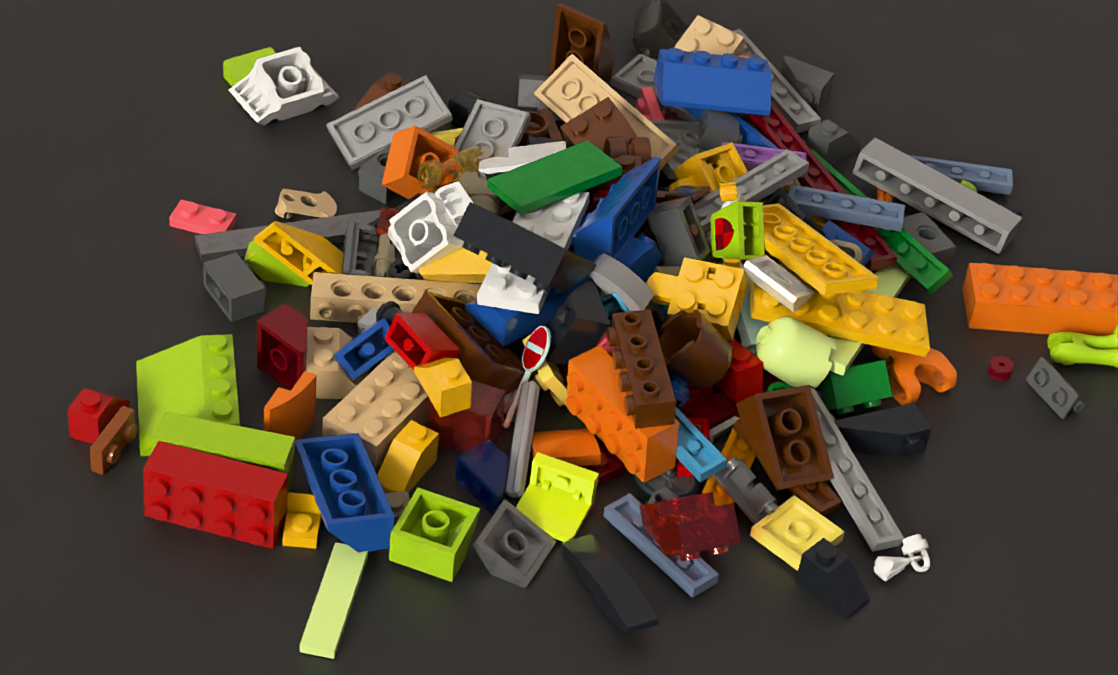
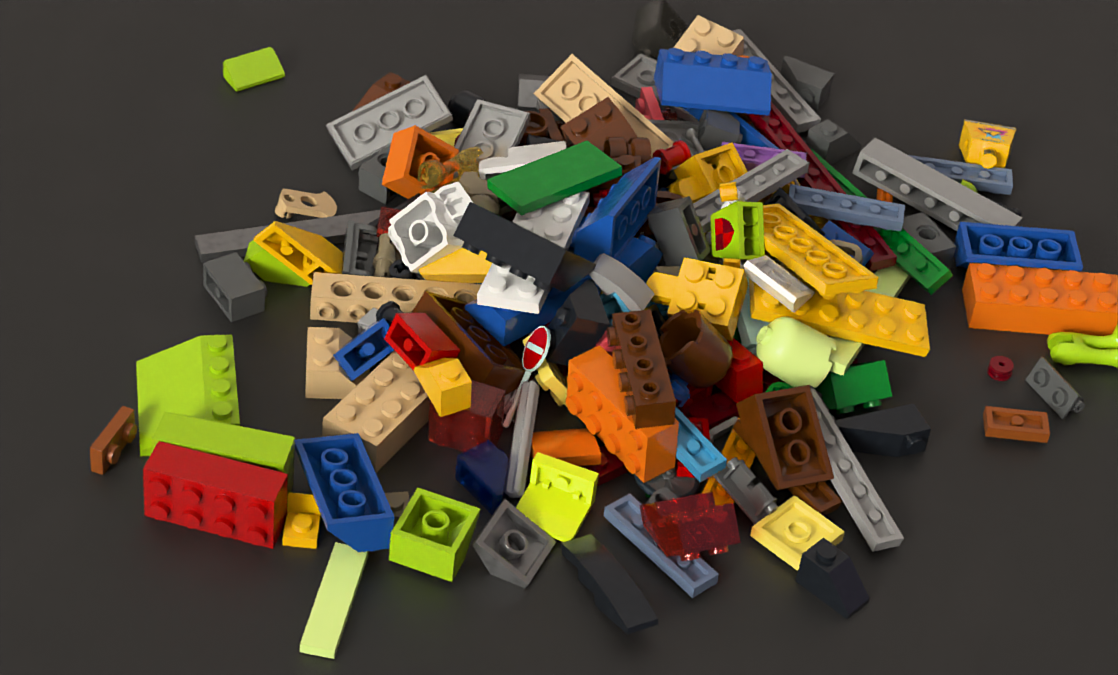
(92, 413): red slope -> none
(201, 218): coral plate -> none
(282, 87): white slope -> none
(282, 345): dark red slope -> none
(294, 410): orange slope -> none
(408, 458): yellow slope -> none
(585, 39): reddish brown slope -> none
(672, 156): none -> red bush
(691, 134): none -> light grey hinge
(695, 193): reddish brown slope -> none
(887, 567): white piece -> none
(908, 370): orange piece -> none
(986, 143): none -> yellow torso
(1016, 247): none -> blue slope
(1016, 424): none -> dark orange plate

